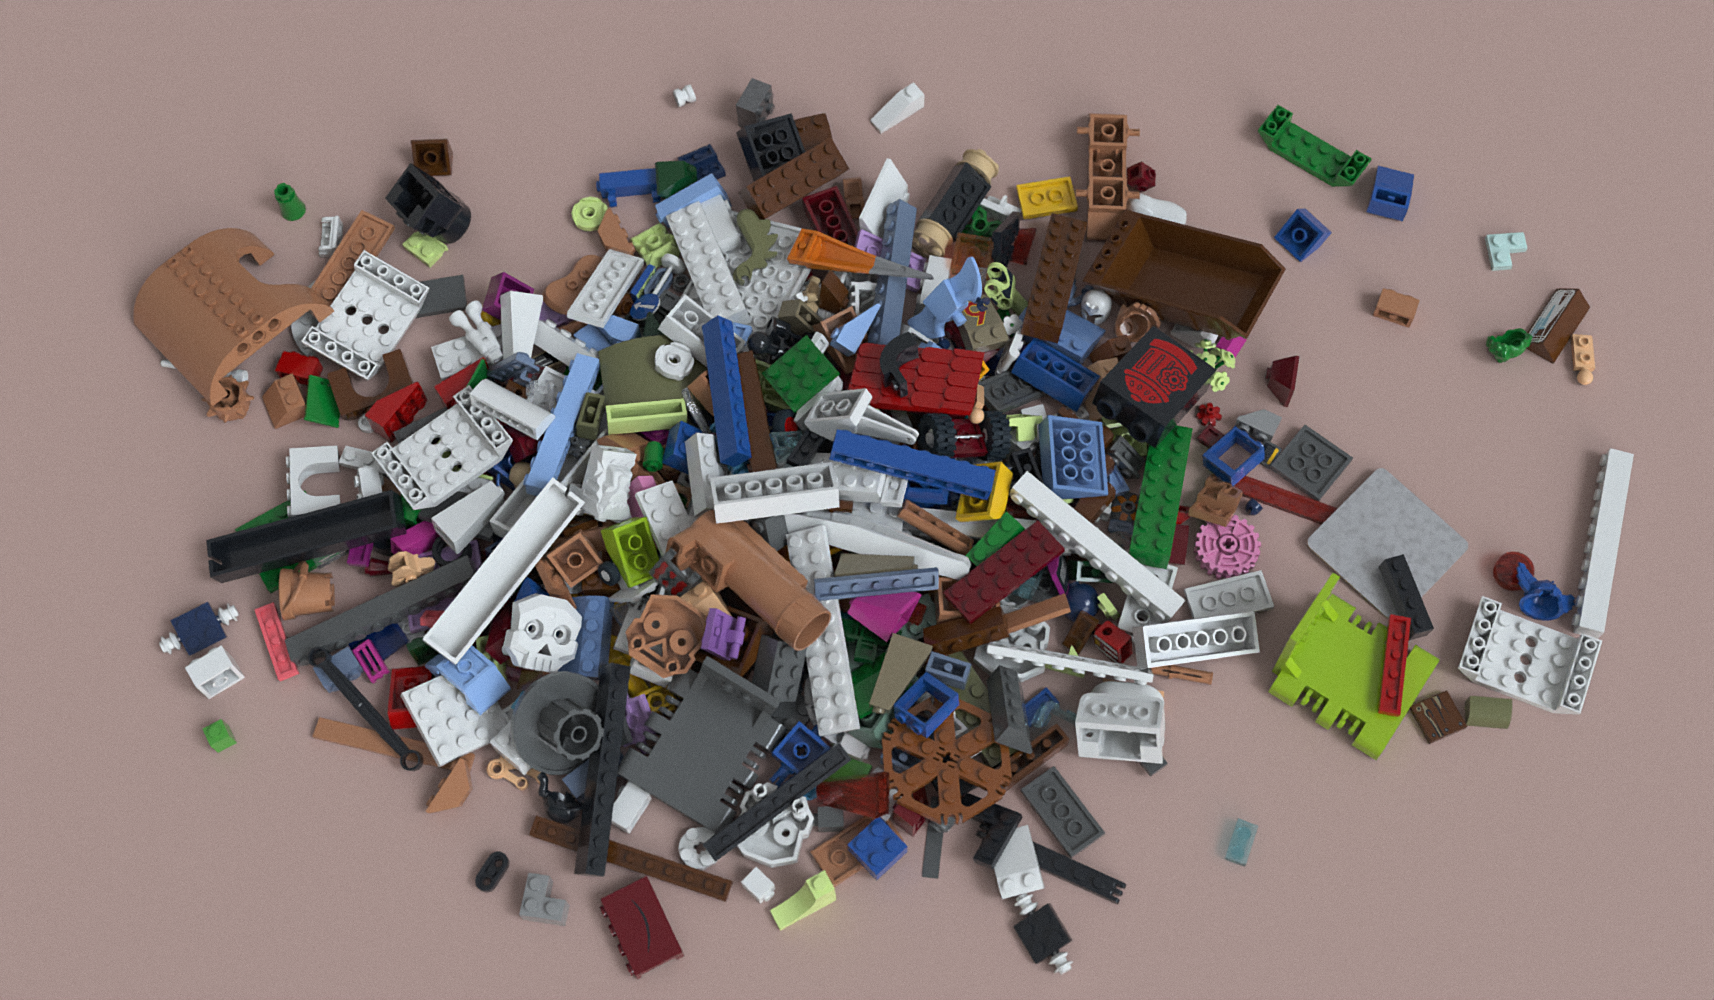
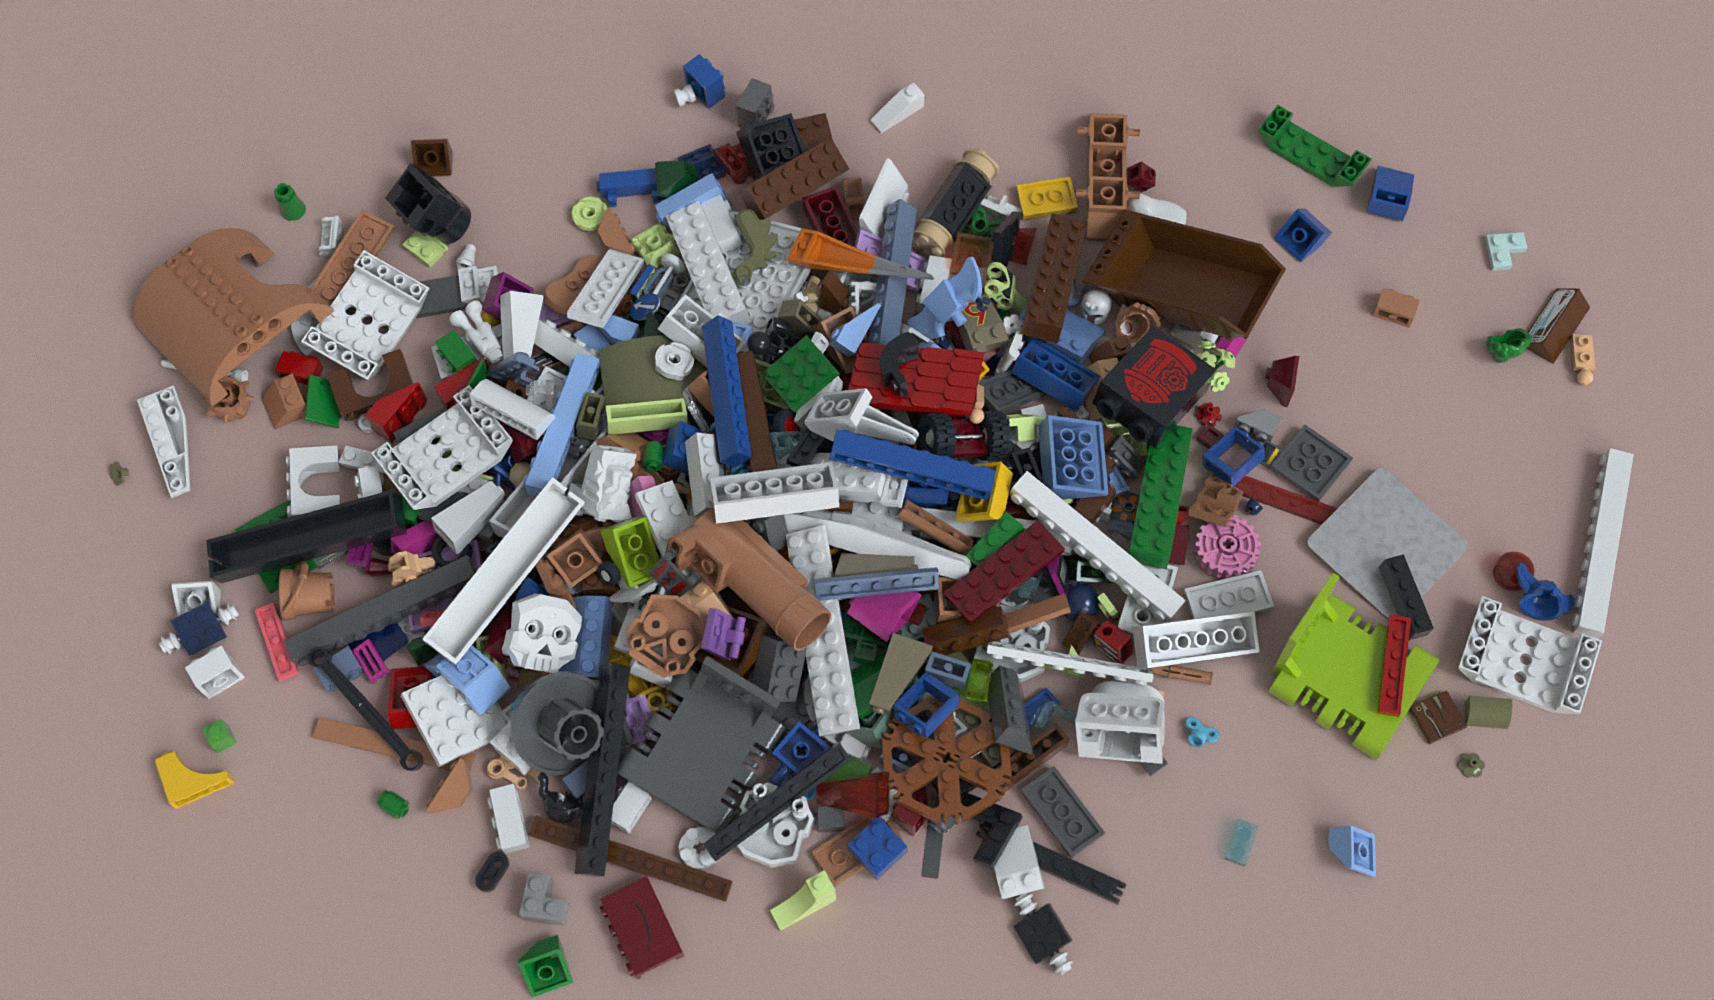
(117, 473): none -> olive plant
(168, 435): none -> white wedge
(185, 785): none -> yellow arch
(193, 594): none -> white slope
(393, 804): none -> green brick
(454, 351): none -> green piece
(467, 257): none -> white cone
(475, 282): none -> white slope
(508, 819): none -> white brick
(545, 966): none -> green slope
(704, 80): none -> blue brick
(733, 162): none -> clear red brick
(758, 885): white brick -> none
(979, 680): none -> clear neon green slope
(1199, 733): none -> medium azure piece
(1354, 848): none -> light blue slope
(1467, 766): none -> olive plant

